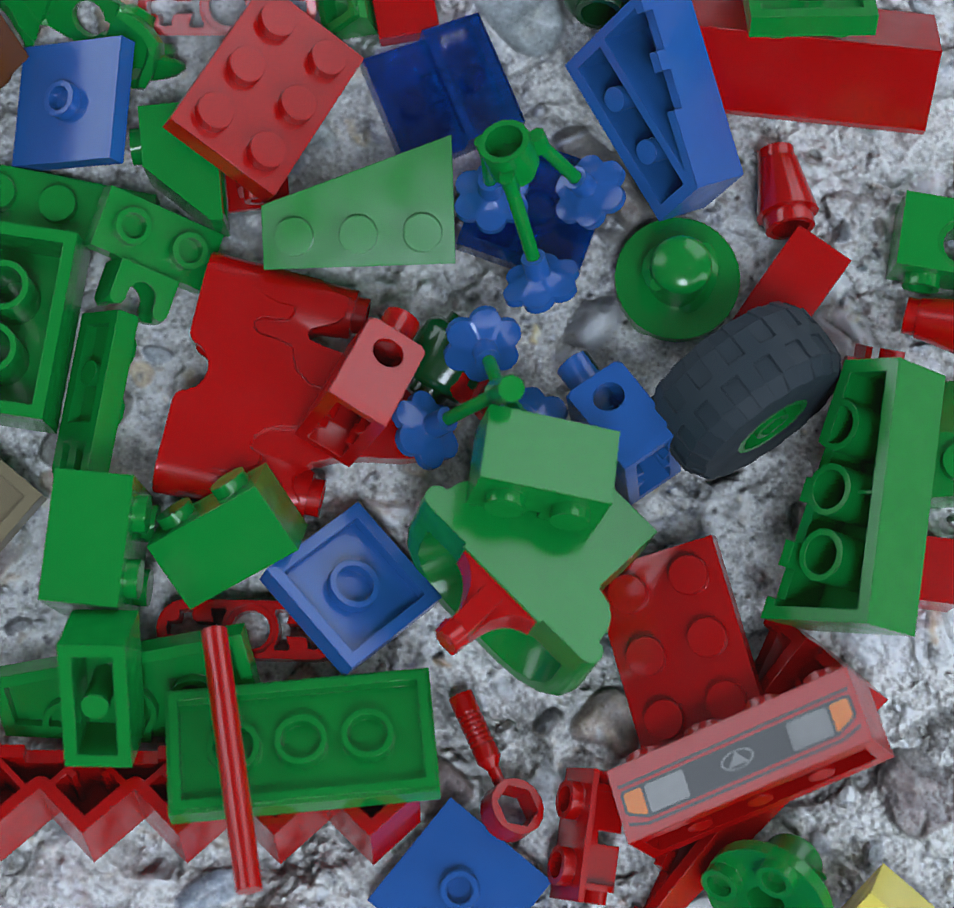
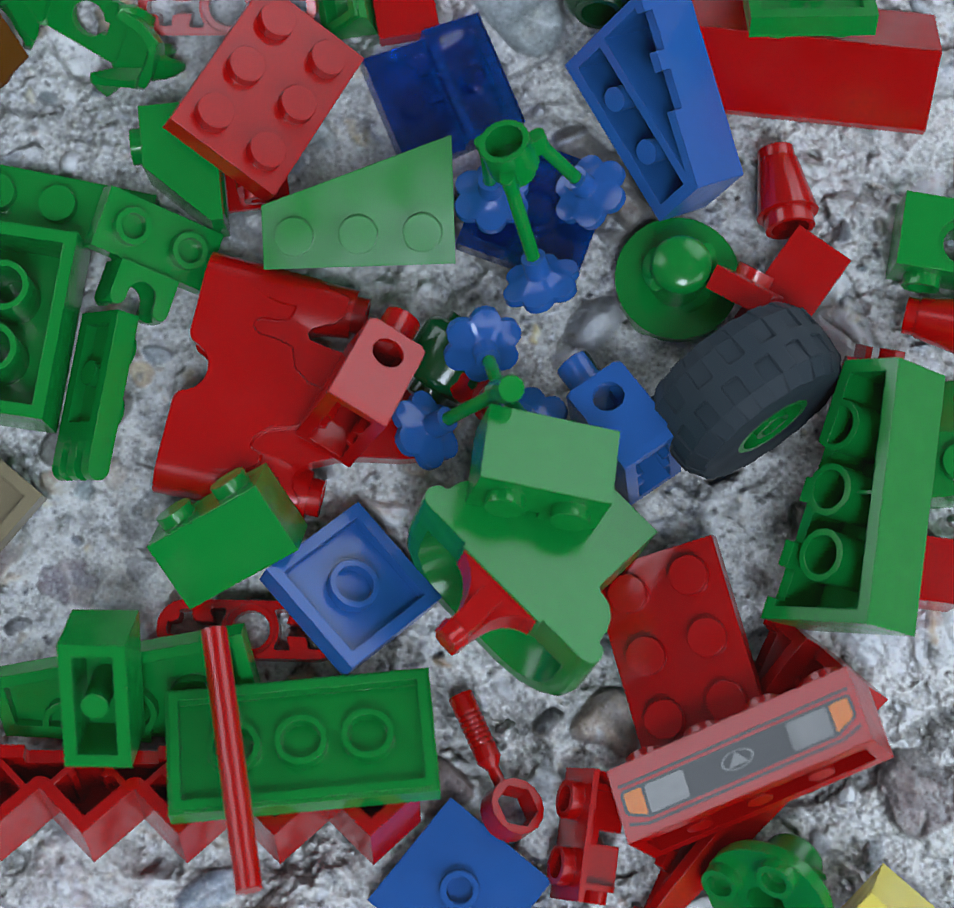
(74, 104): blue plate -> none
(97, 542): green brick -> none
(743, 286): none -> red plate

